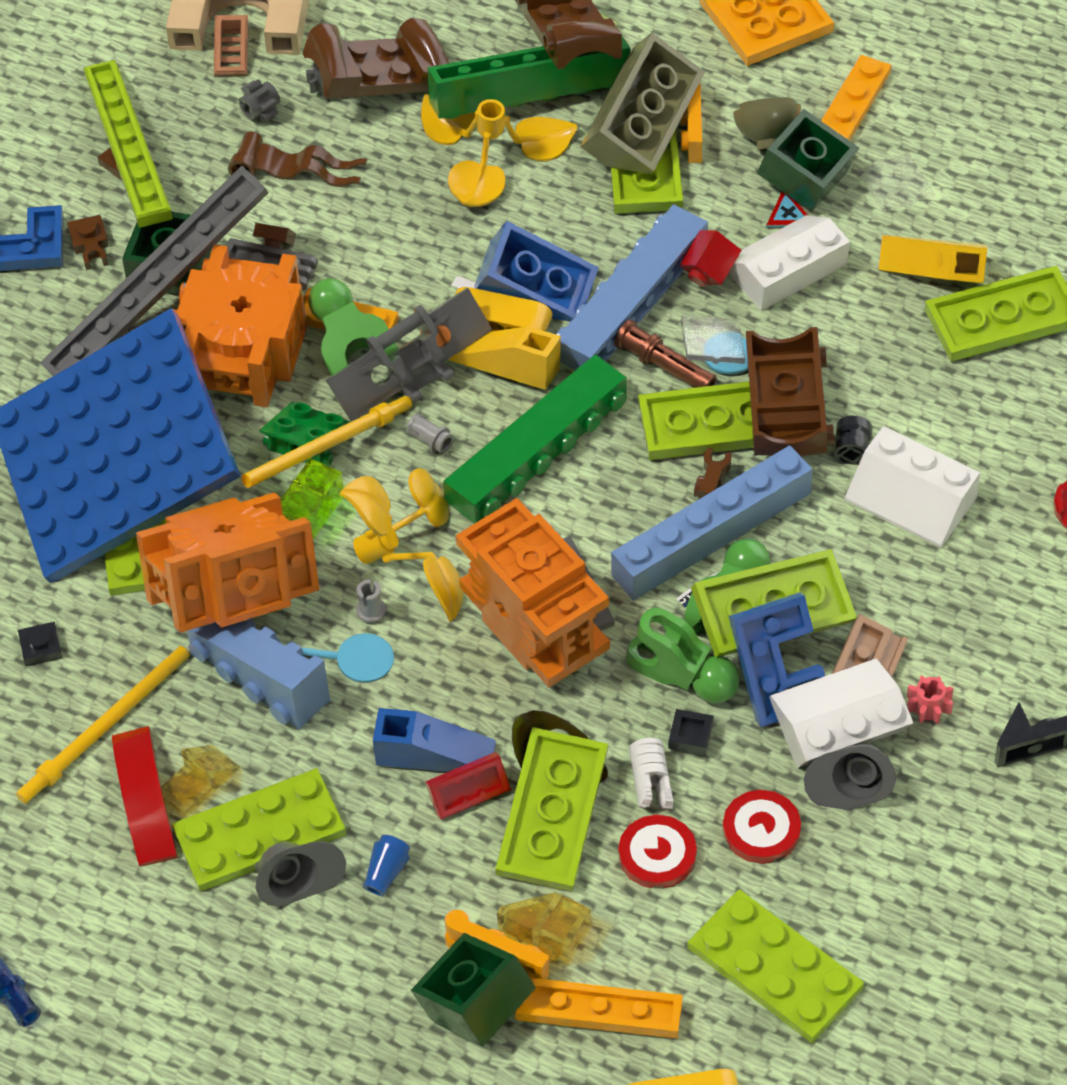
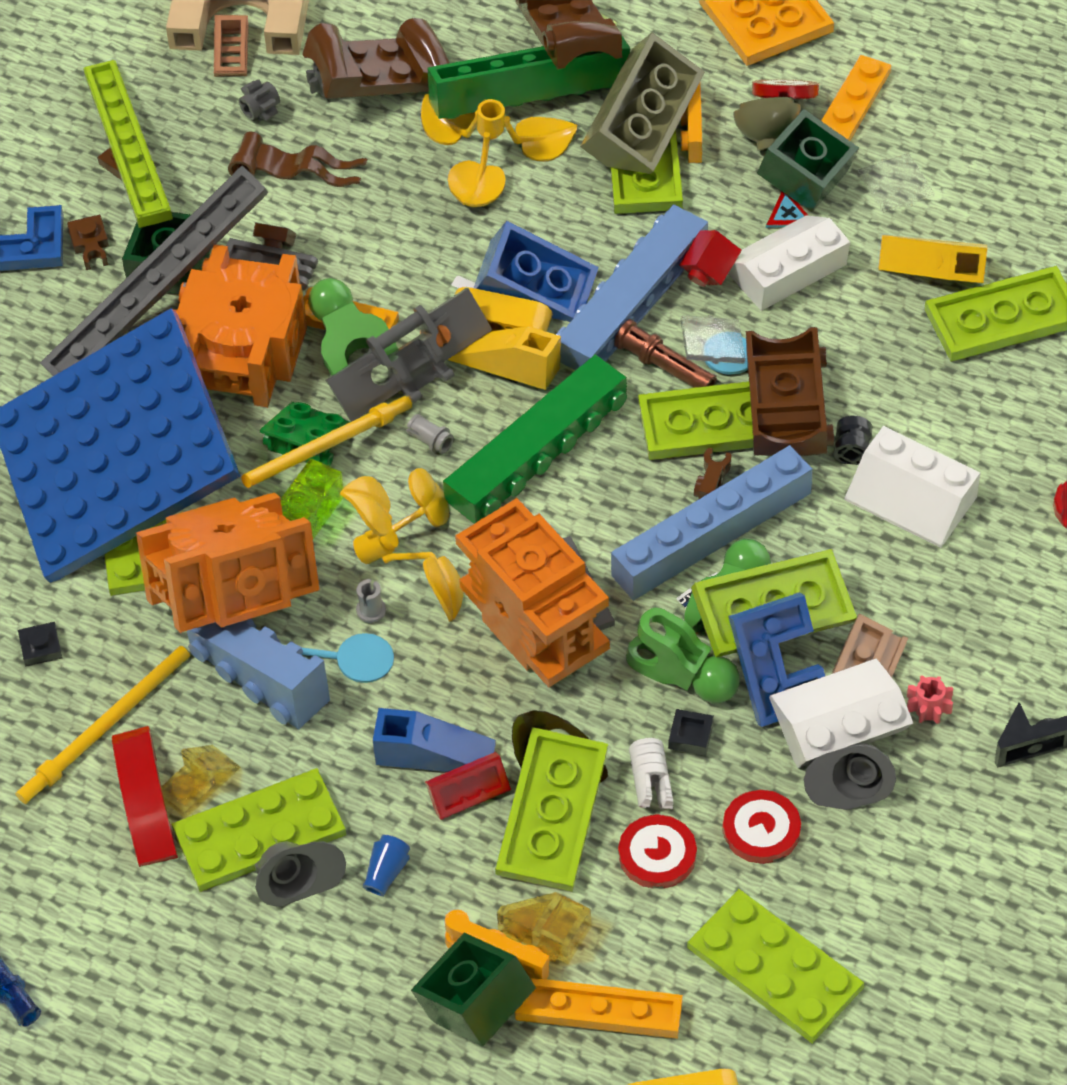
(785, 88): none -> red tile

